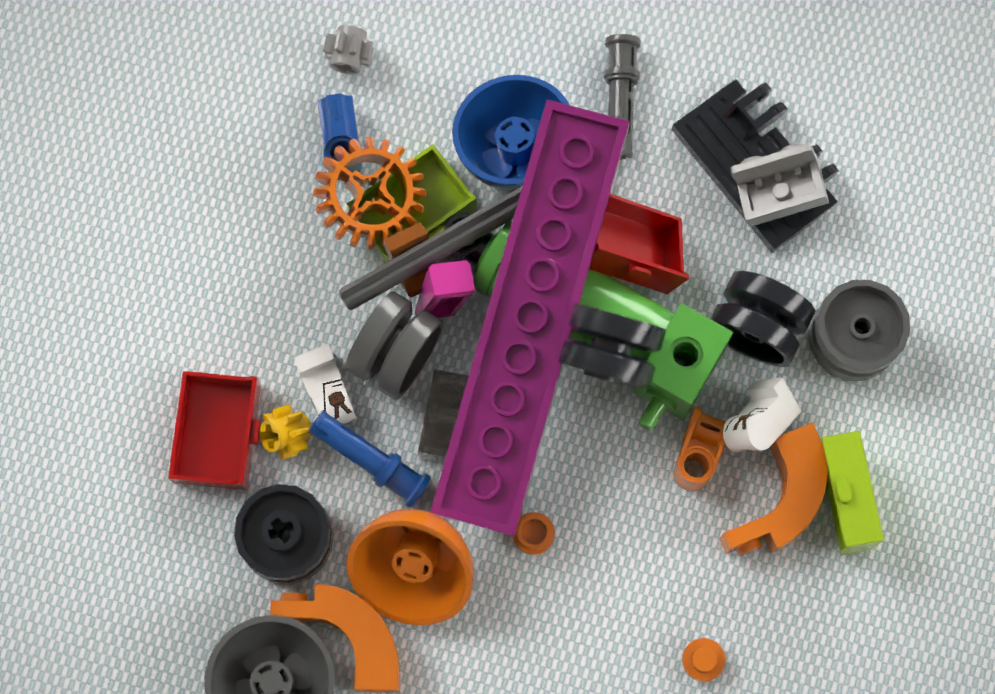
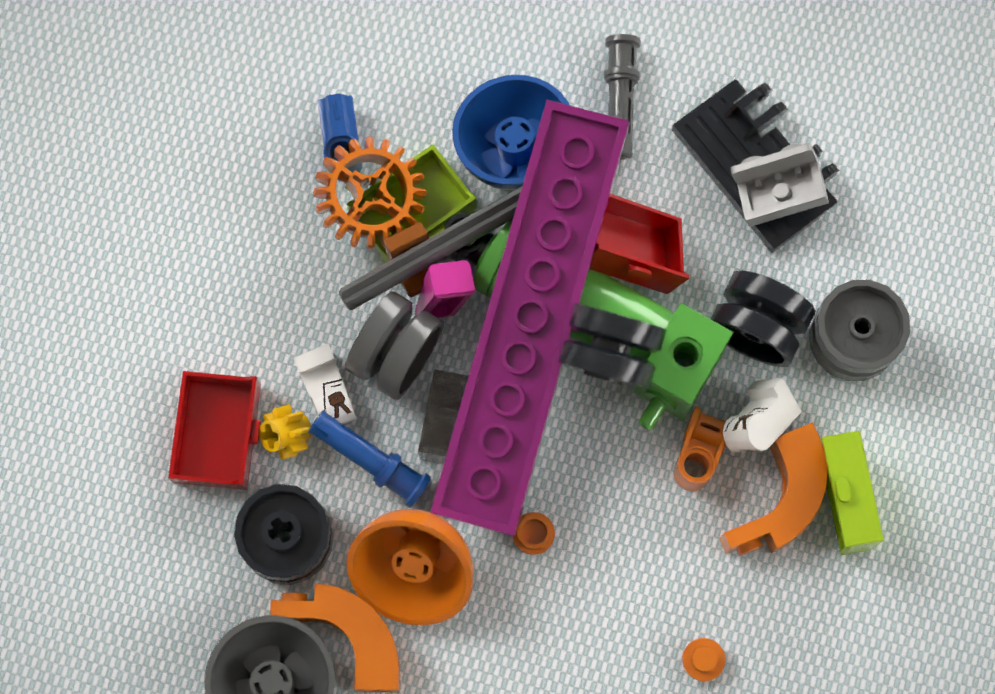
(348, 49): light grey gear -> none

